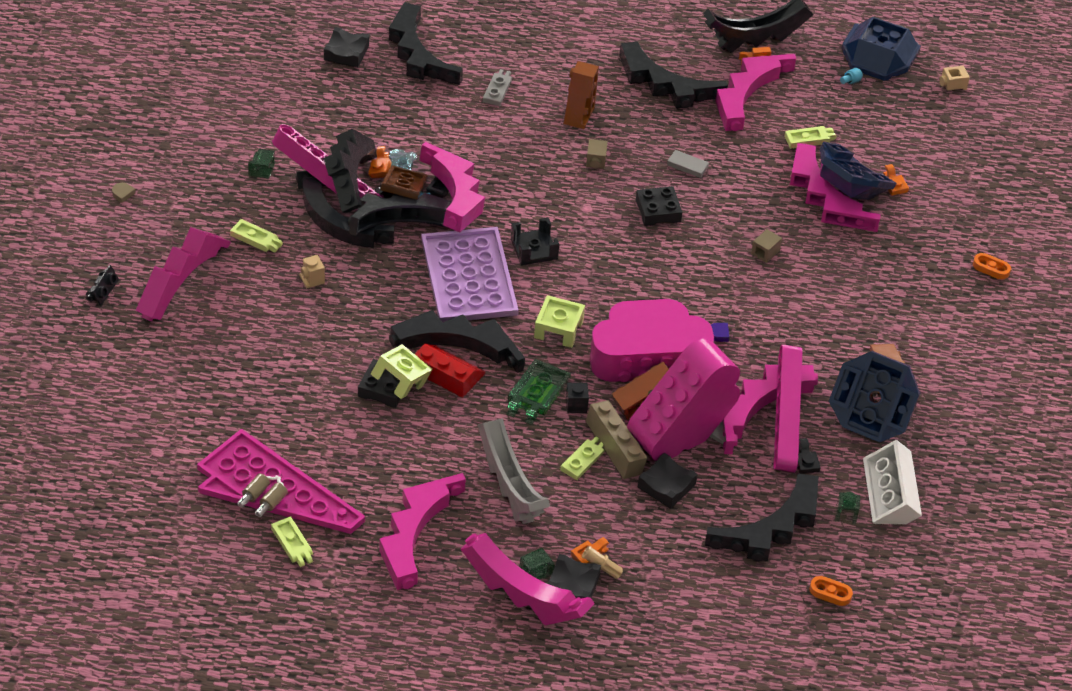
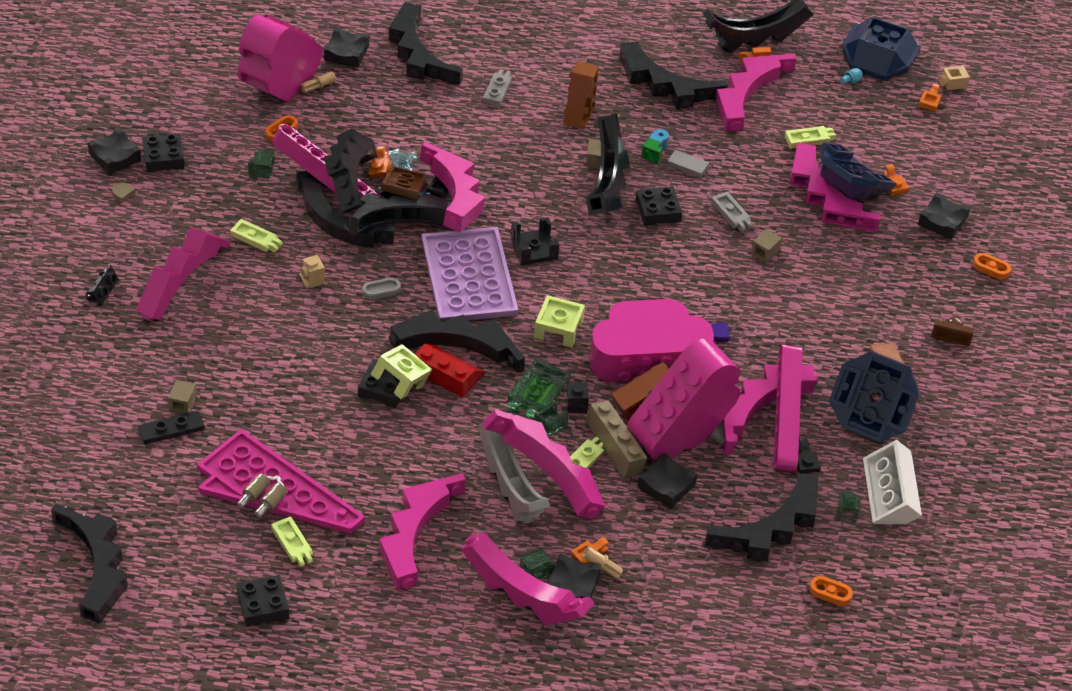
(107, 581): none -> black arch
(114, 151): none -> black brick
(163, 152): none -> black brick
(171, 427): none -> black plate
(182, 397): none -> dark tan brick
(262, 600): none -> black brick
(277, 57): none -> dark pink brick
(287, 120): none -> orange plate
(318, 82): none -> tan axle
(381, 288): none -> light grey tile
(551, 419): none -> clear green window
(552, 457): none -> dark pink arch
(613, 162): none -> black arch
(654, 145): none -> green leg
(732, 211): none -> light grey hinge
(931, 99): none -> orange plate
(943, 216): none -> black brick
(952, 331): none -> reddish brown tile

